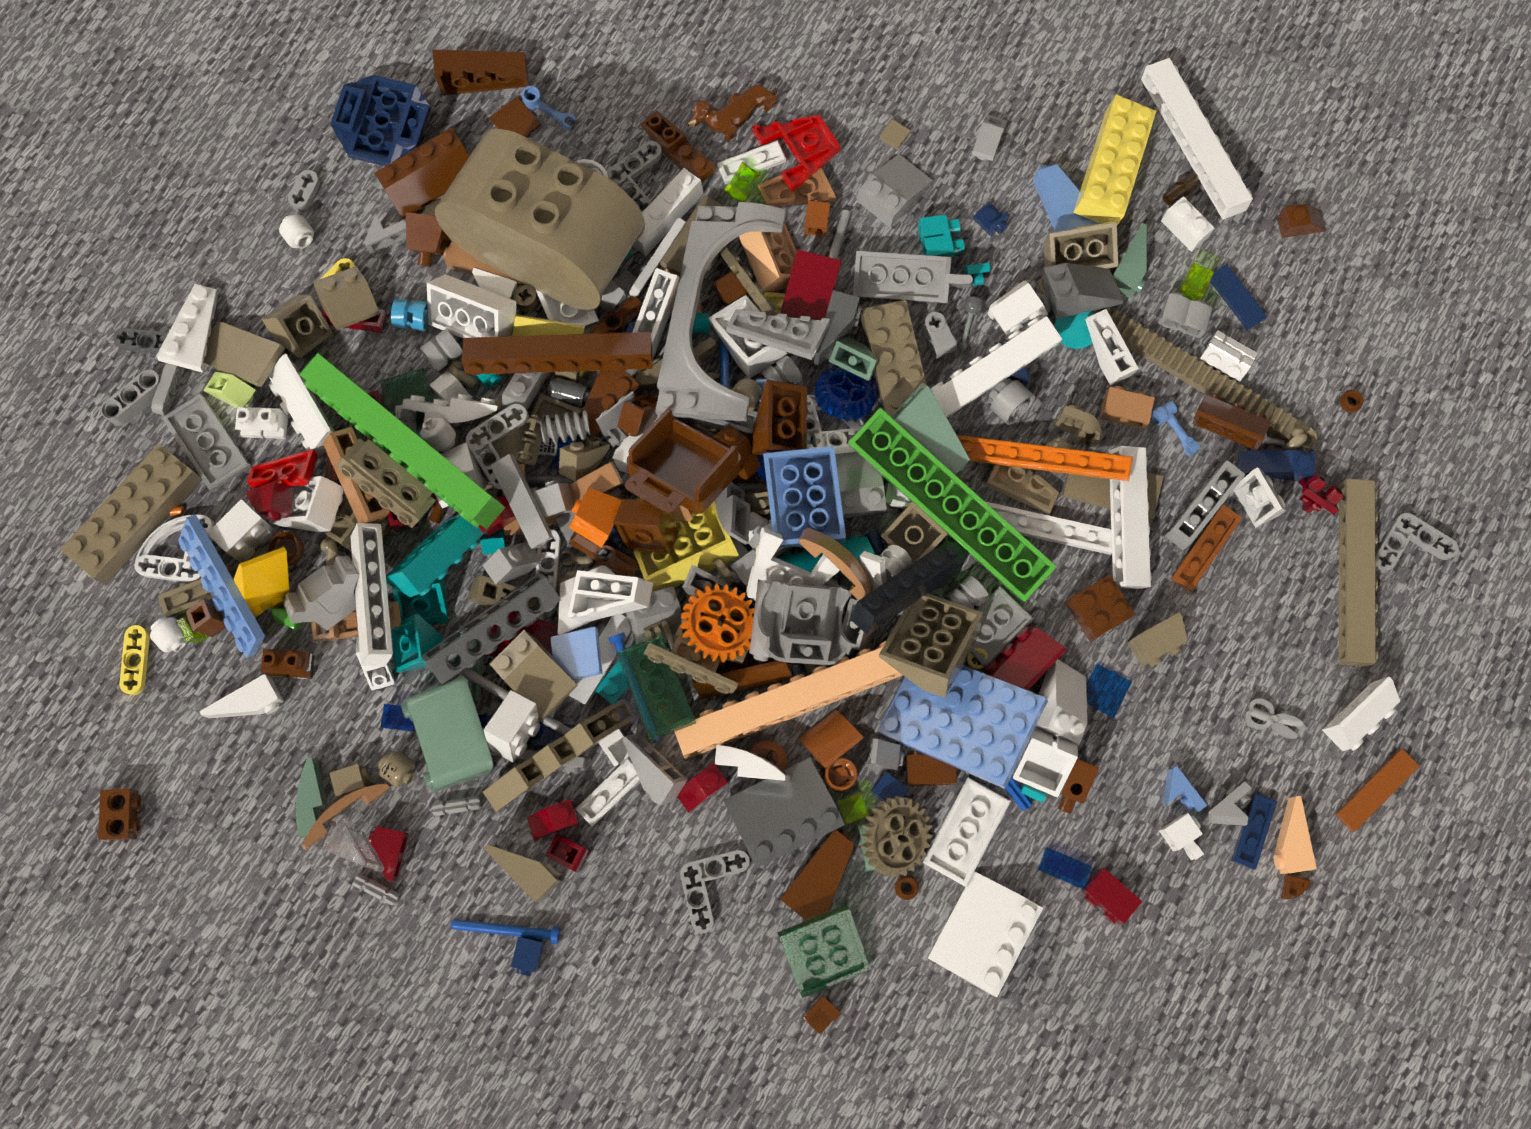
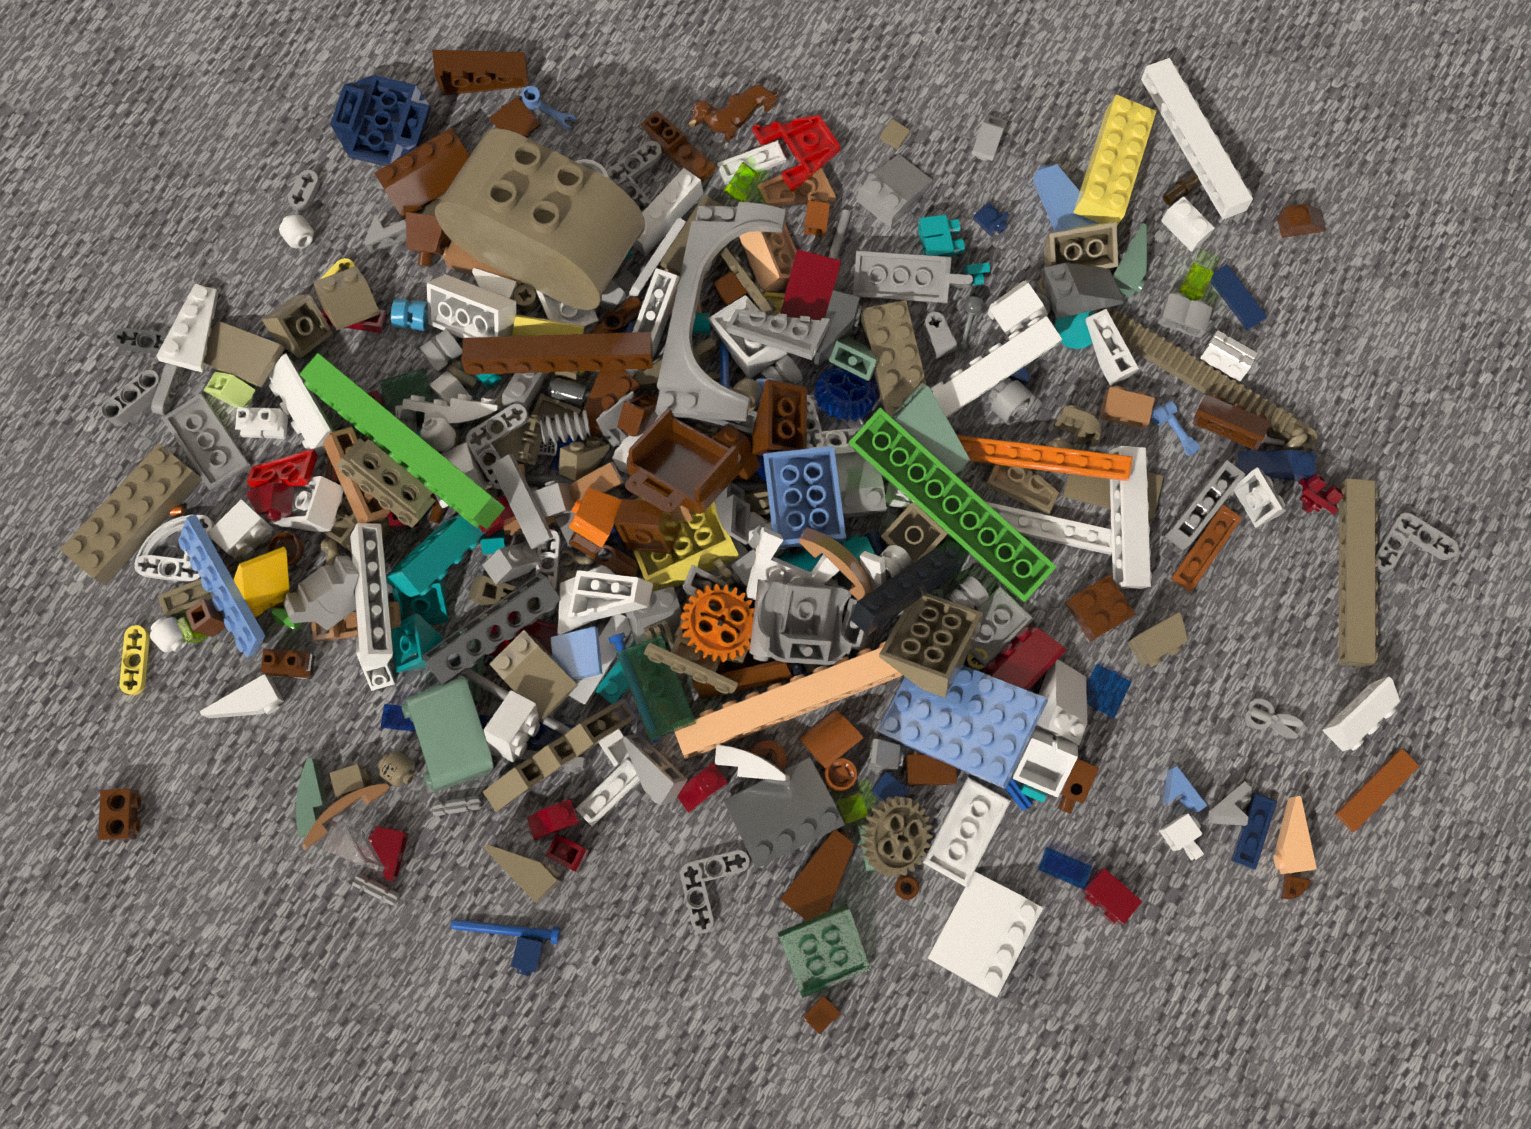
(1355, 396): reddish brown plate -> none

